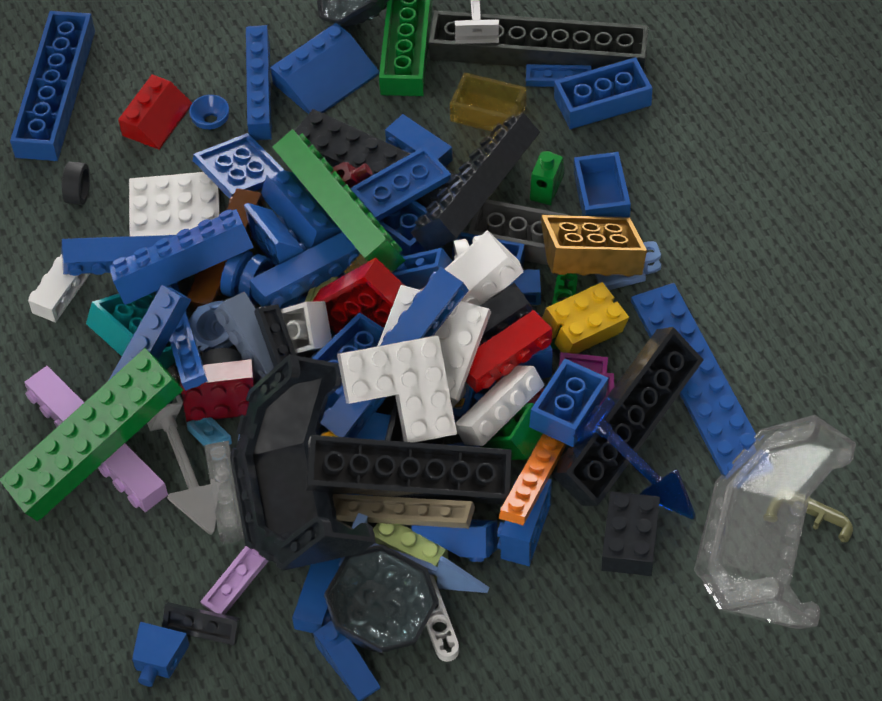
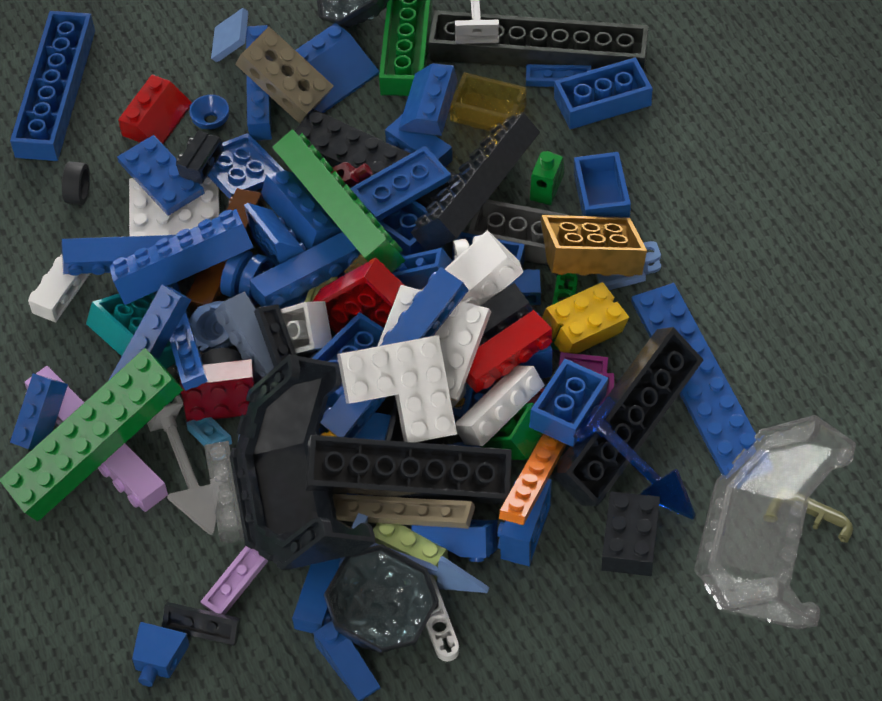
(38, 411): none -> blue brick
(158, 175): none -> blue plate
(199, 157): none -> black brick
(229, 35): none -> medium blue tile
(284, 74): none -> dark tan brick
(429, 100): none -> blue slope

